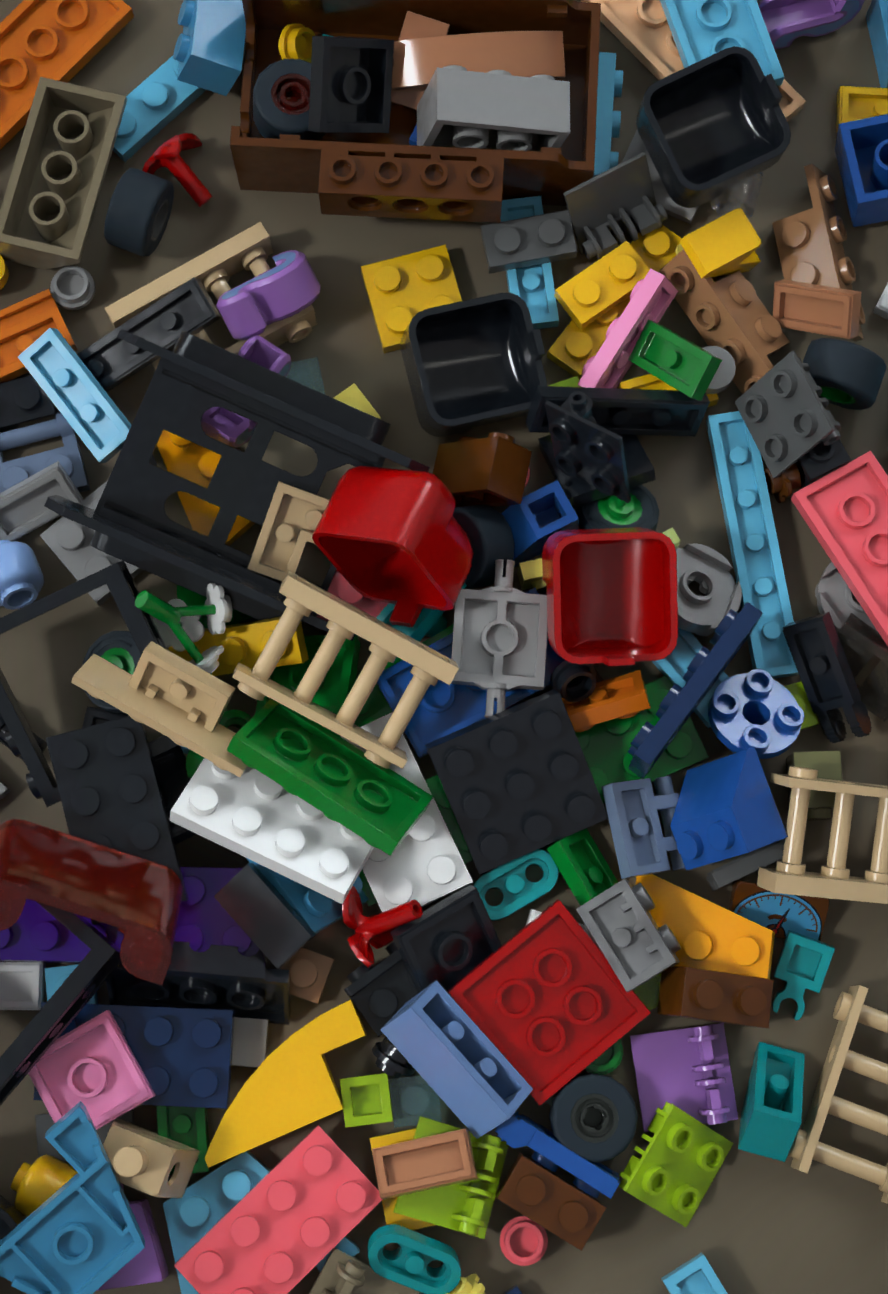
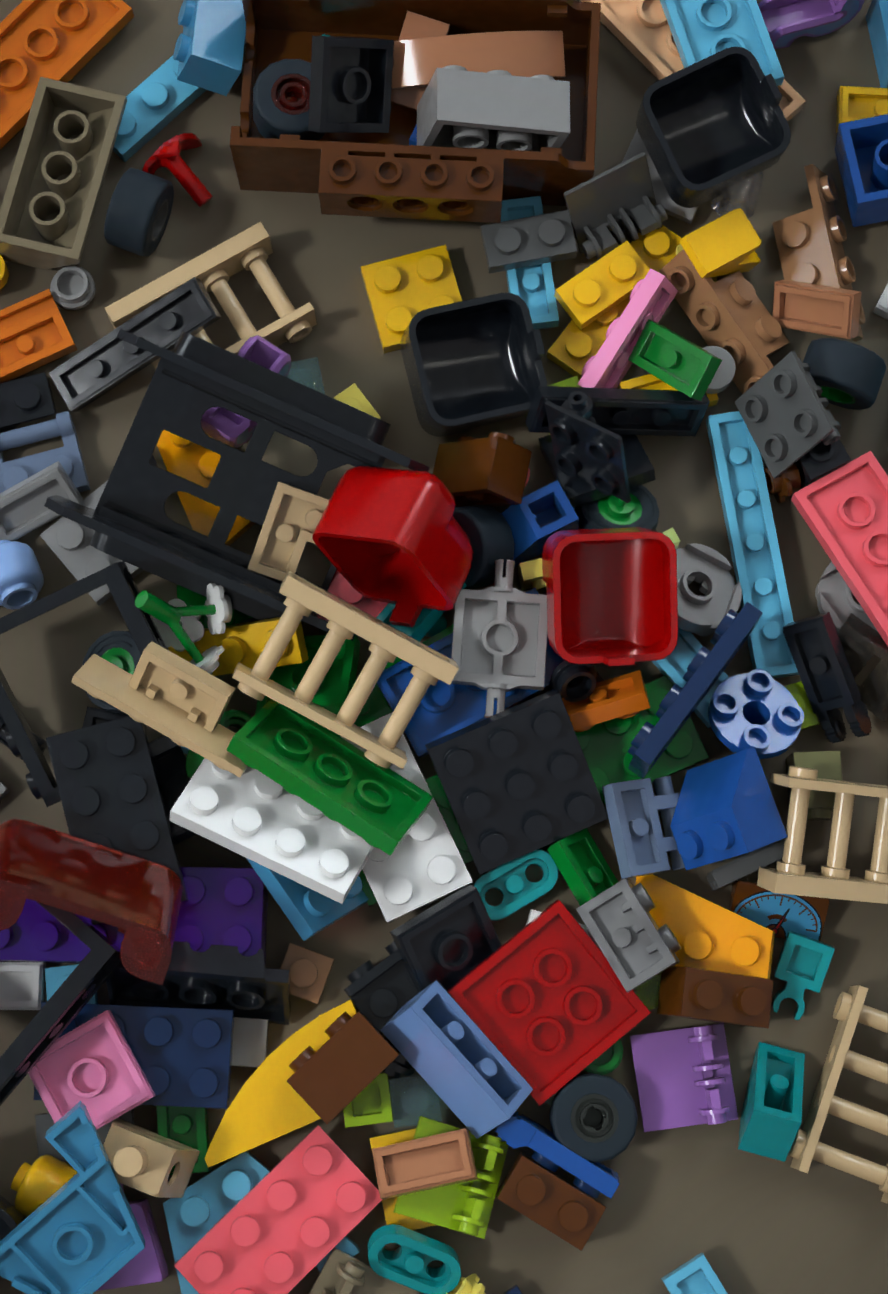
(77, 394): medium azure plate -> none
(264, 915): black tile -> none
(270, 296): medium lavender animal -> none
(296, 42): yellow plate -> none
(341, 1066): none -> reddish brown brick
(375, 928): red plant -> none
(523, 1241): coral plate -> none
(607, 121): medium azure plate -> none
(675, 1164): lime hinge -> none

